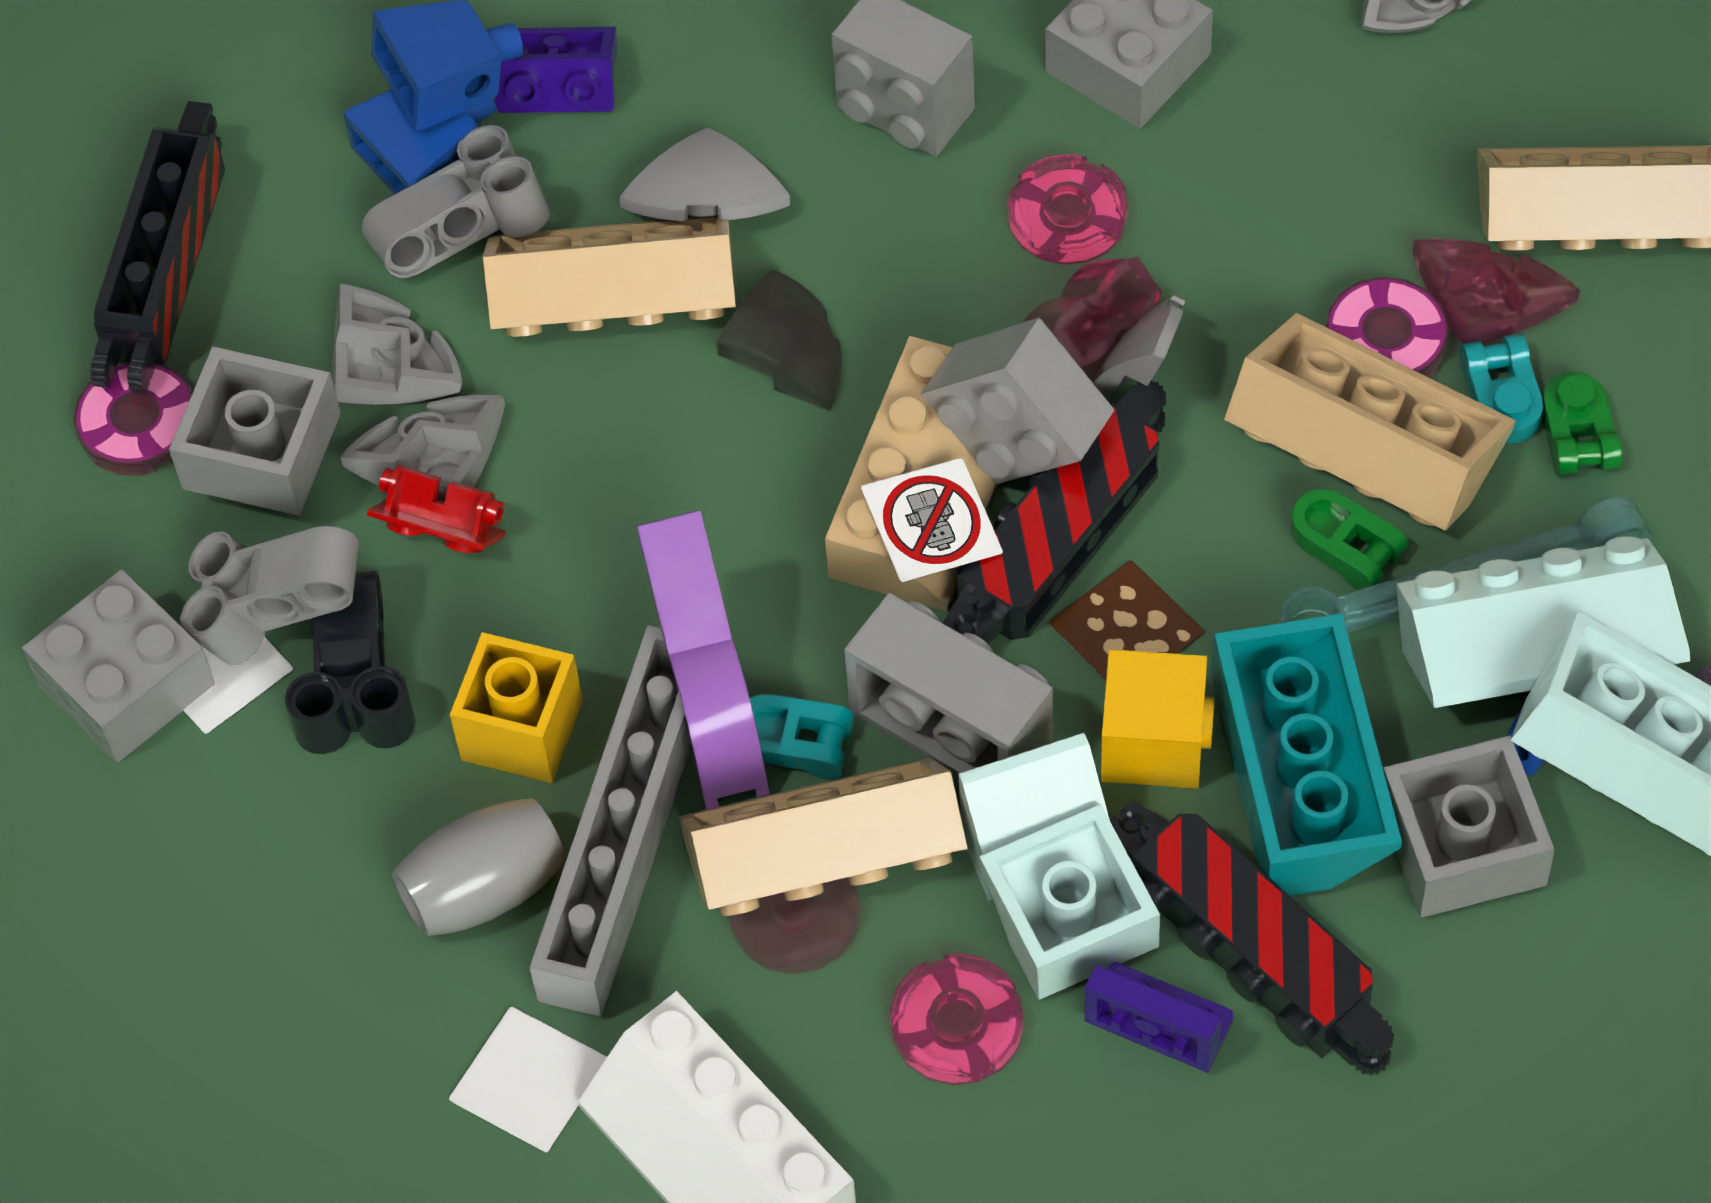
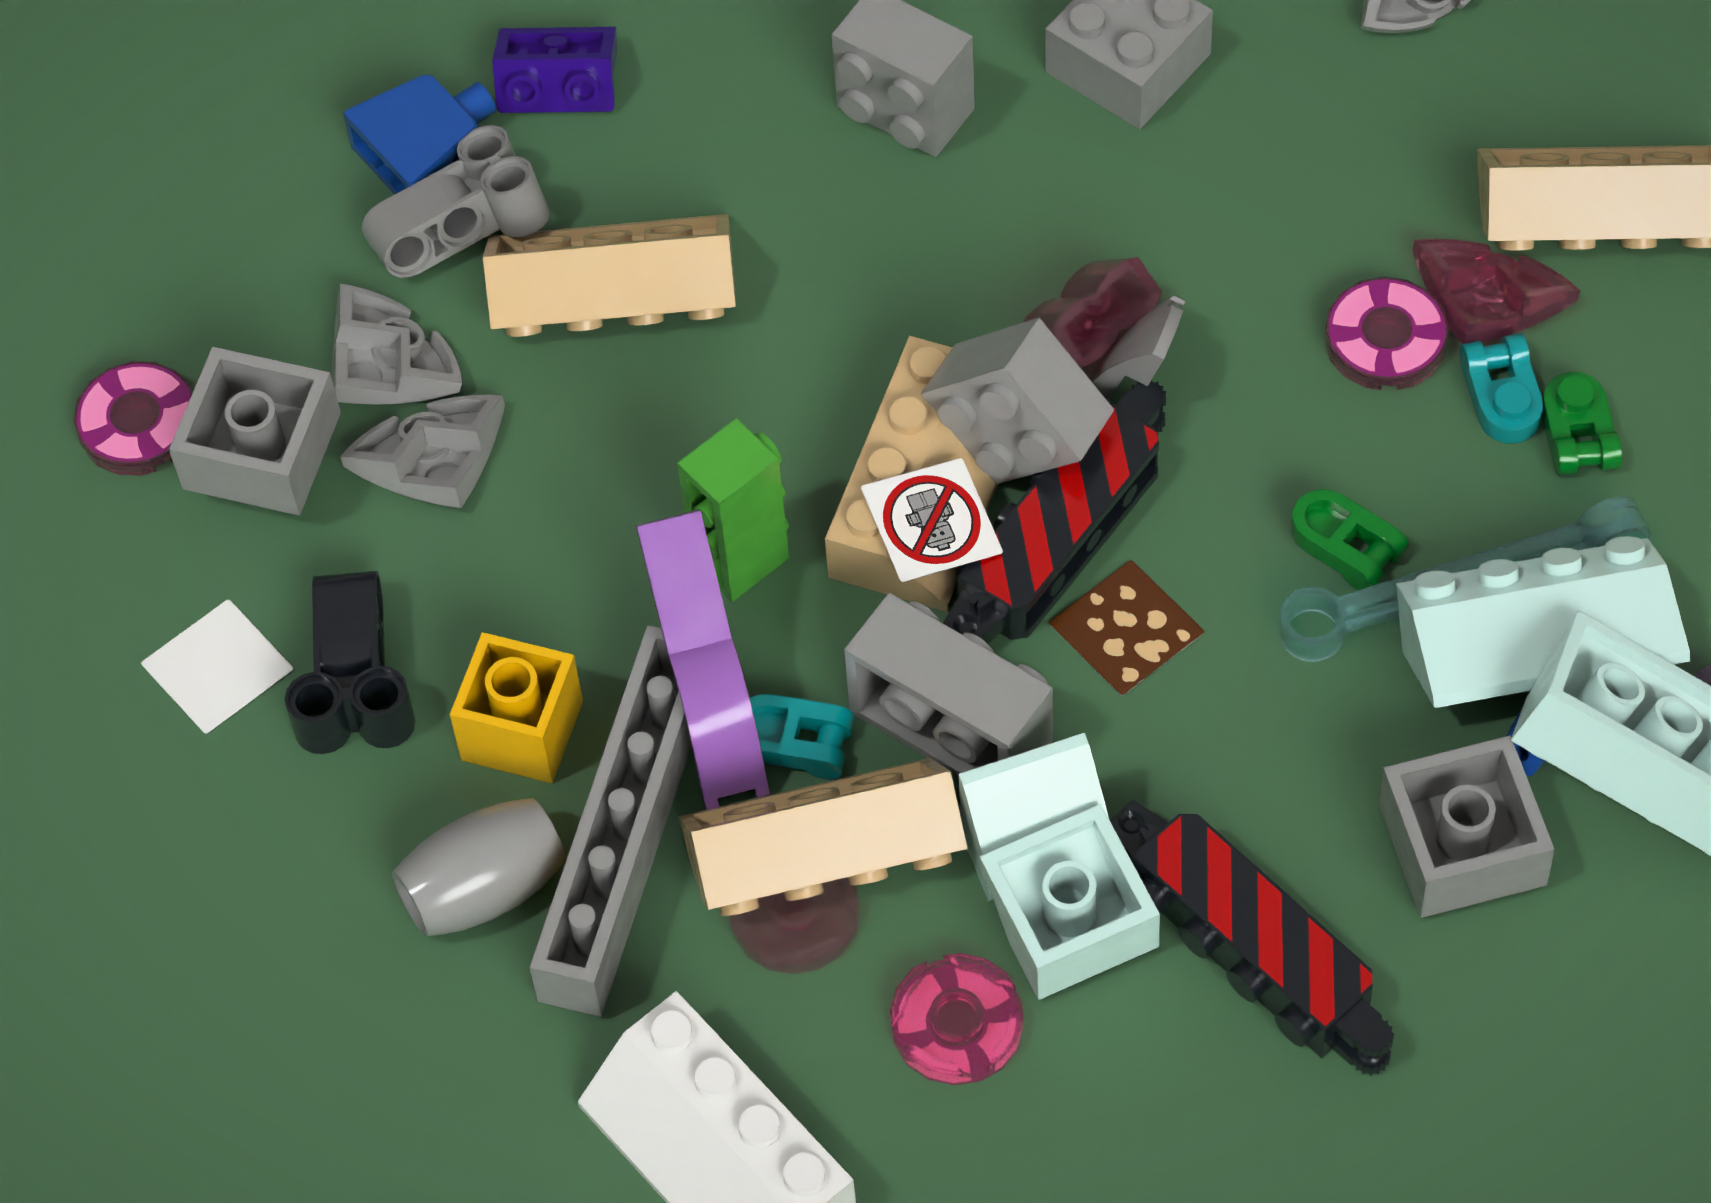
(119, 666): light grey brick -> none
(157, 248): black hinge -> none
(266, 587): light grey piece -> none
(414, 509): red hinge -> none
(440, 58): blue torso -> none
(527, 1079): white sticker -> none
(705, 179): light grey brick -> none
(740, 497): none -> bright green brick
(787, 336): clear smoke brick -> none
(1067, 209): clear pink tile -> none
(1155, 719): yellow head -> none
(1156, 1015): dark purple bracket -> none
(1303, 752): teal slope -> none
(1368, 420): tan slope -> none

